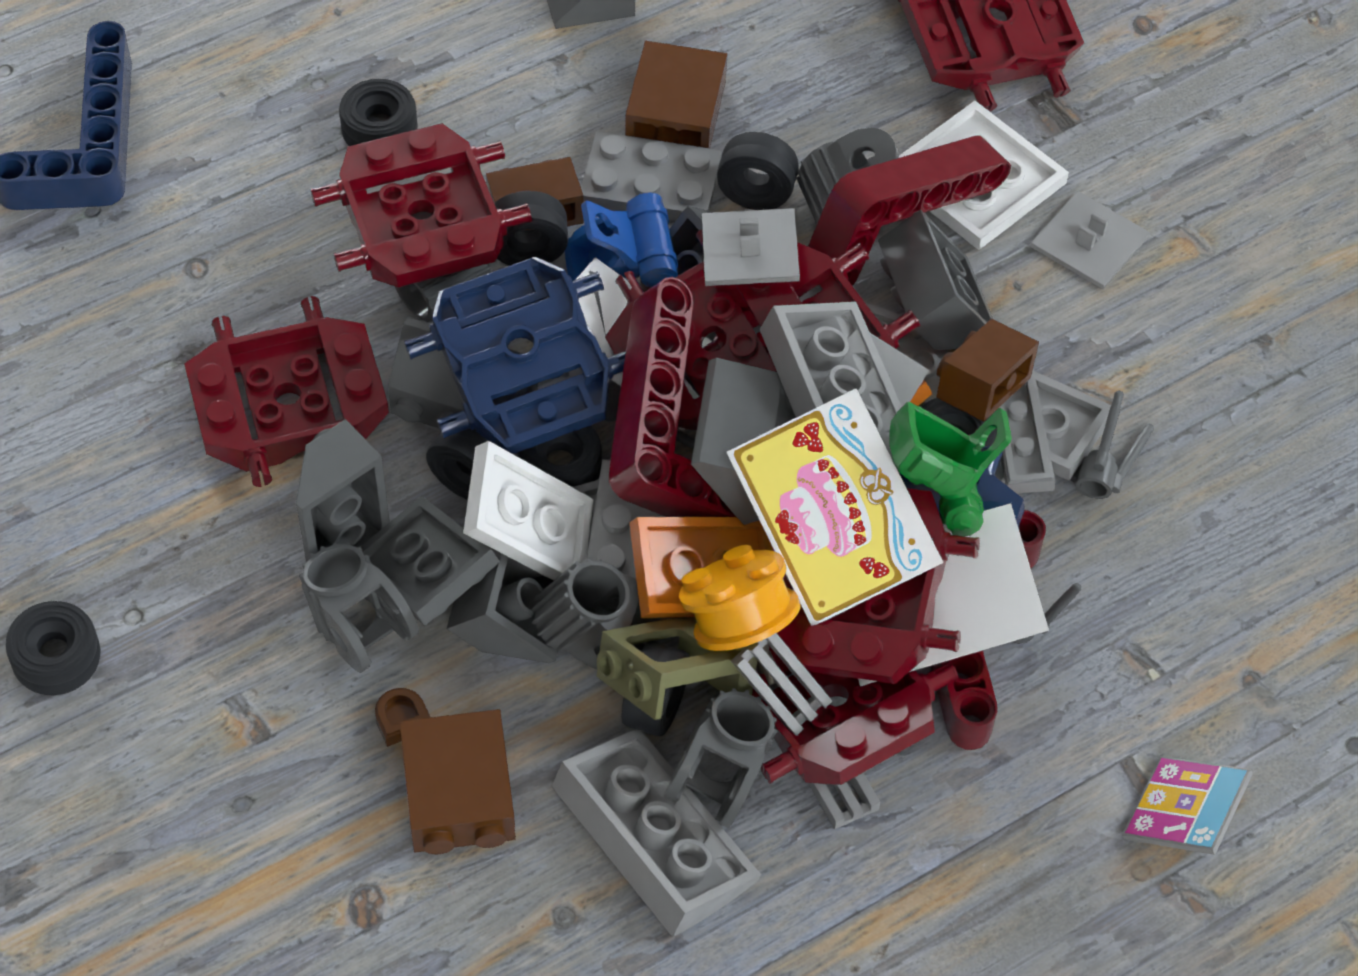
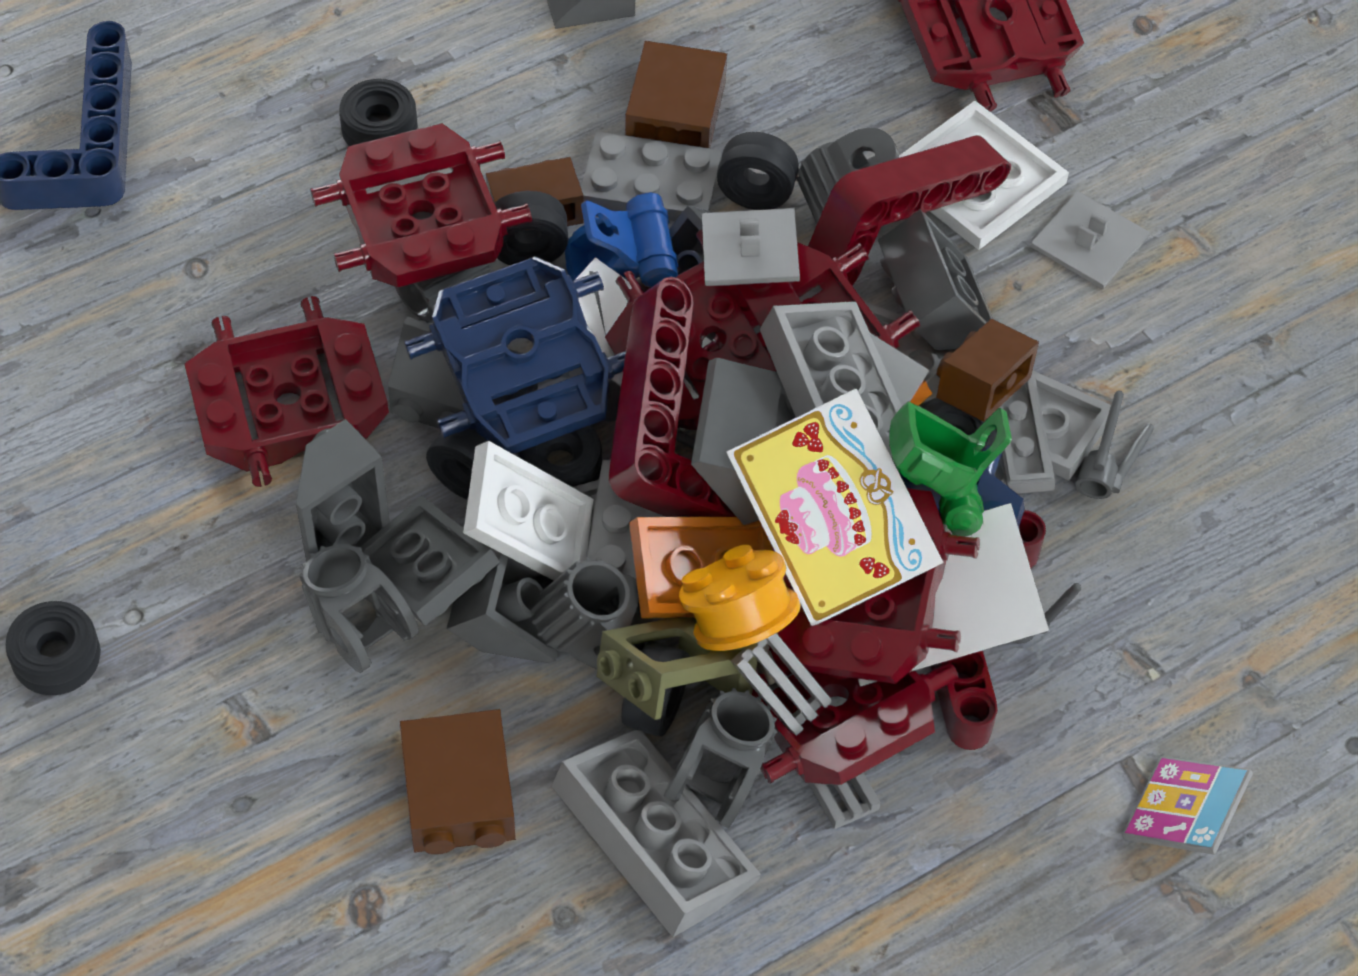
(397, 706): reddish brown tile -> none

